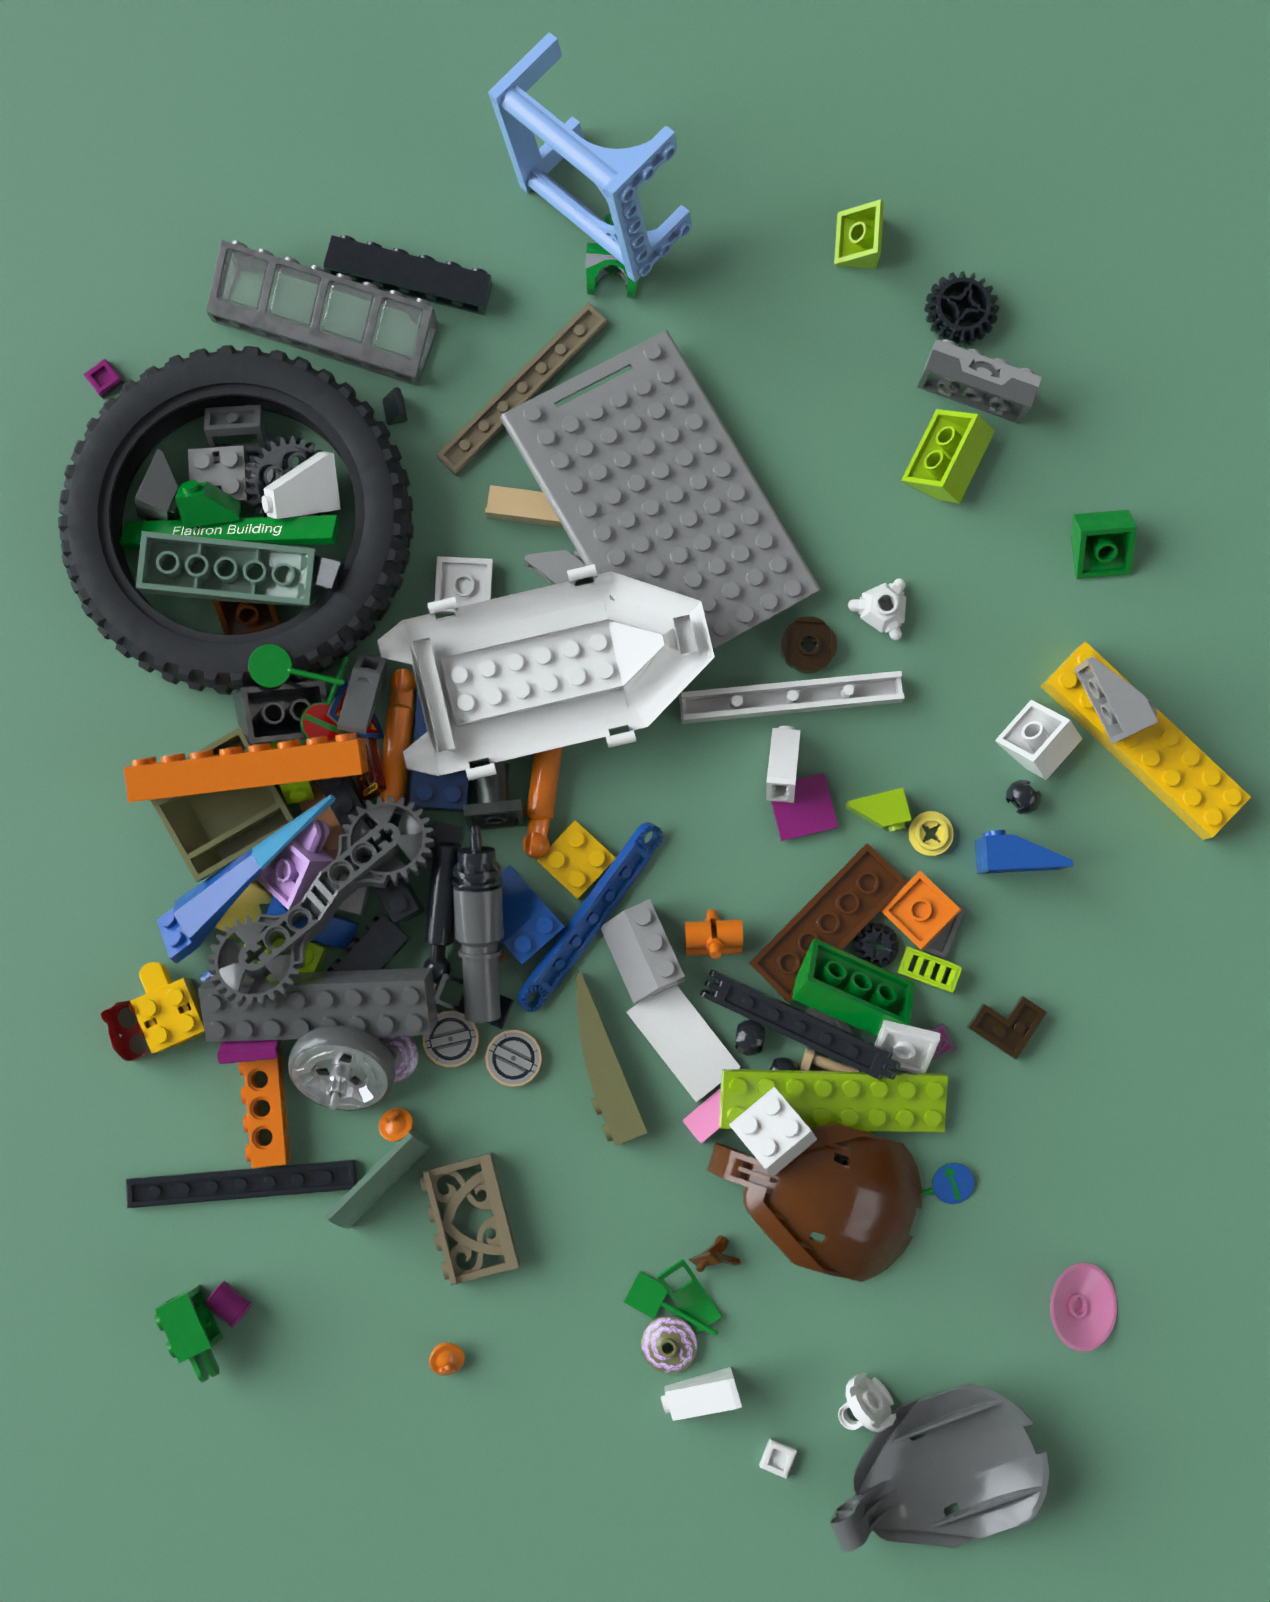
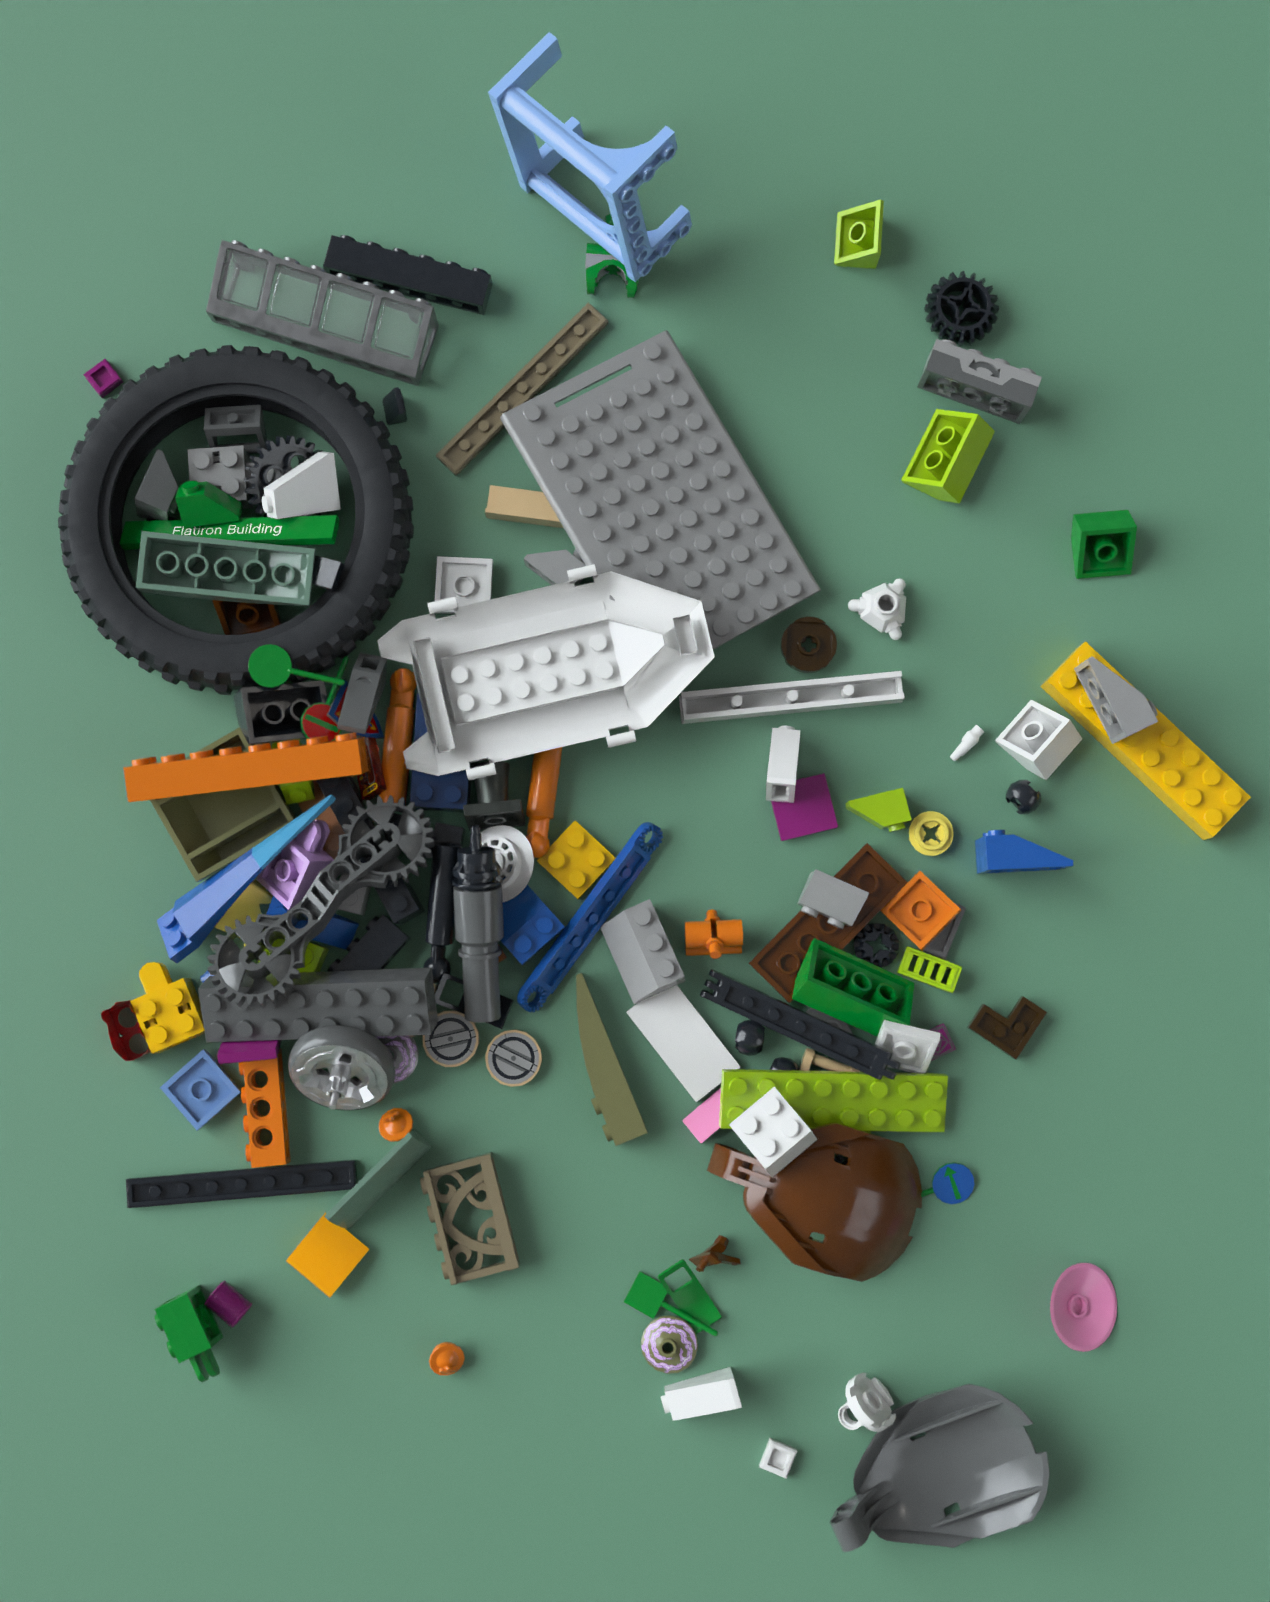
(201, 1089): none -> medium blue plate
(327, 1255): none -> light orange slope
(522, 860): none -> white wheel
(831, 899): none -> light grey slope
(968, 741): none -> white piece

